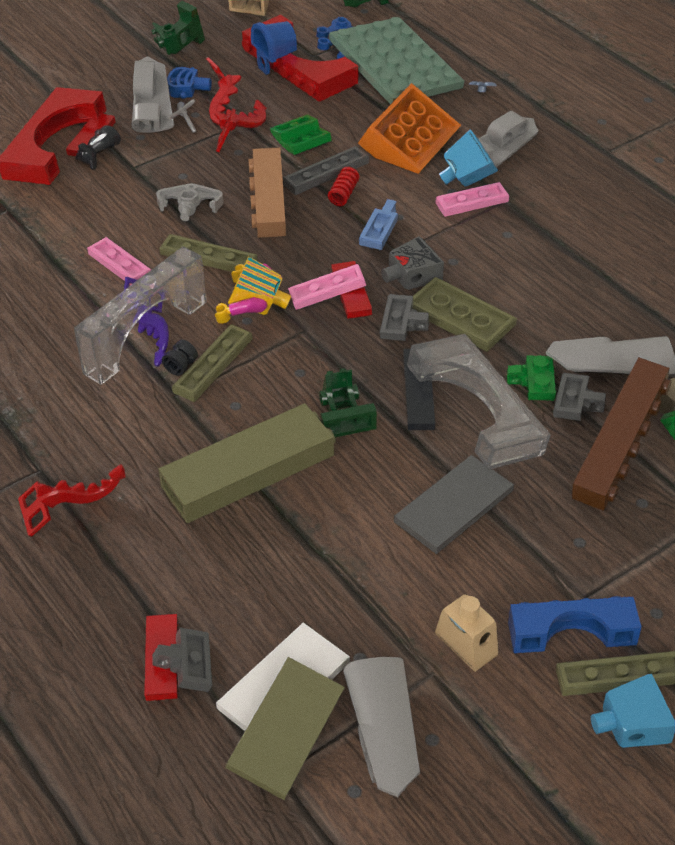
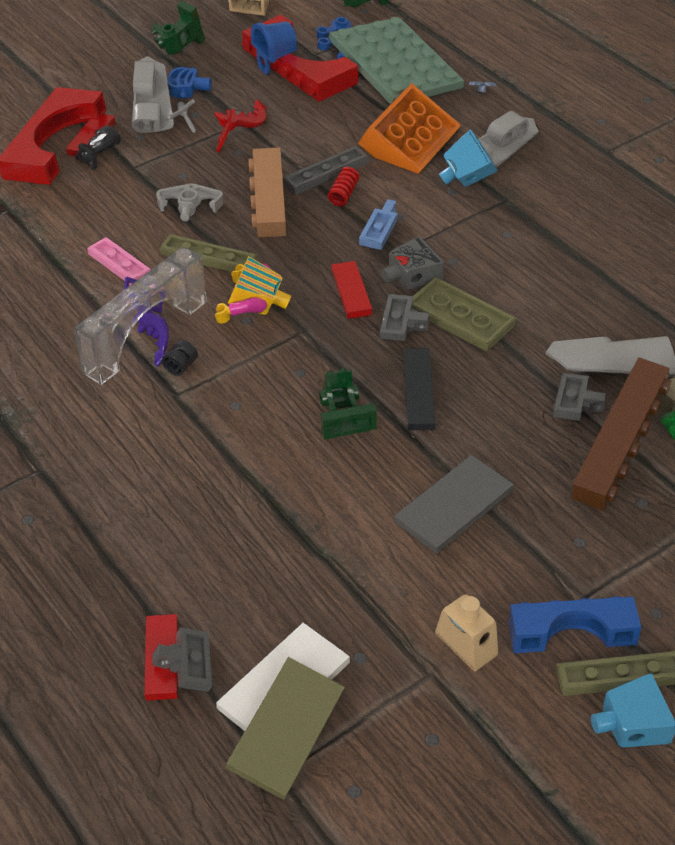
(63, 492): red piece -> none
(212, 363): olive tile -> none
(226, 89): red piece -> none
(246, 462): olive brick -> none
(300, 134): green slope -> none
(327, 286): bright pink tile -> none
(384, 721): light grey panel -> none
(458, 361): clear arch -> none
(472, 199): bright pink tile -> none
(536, 376): green hinge -> none

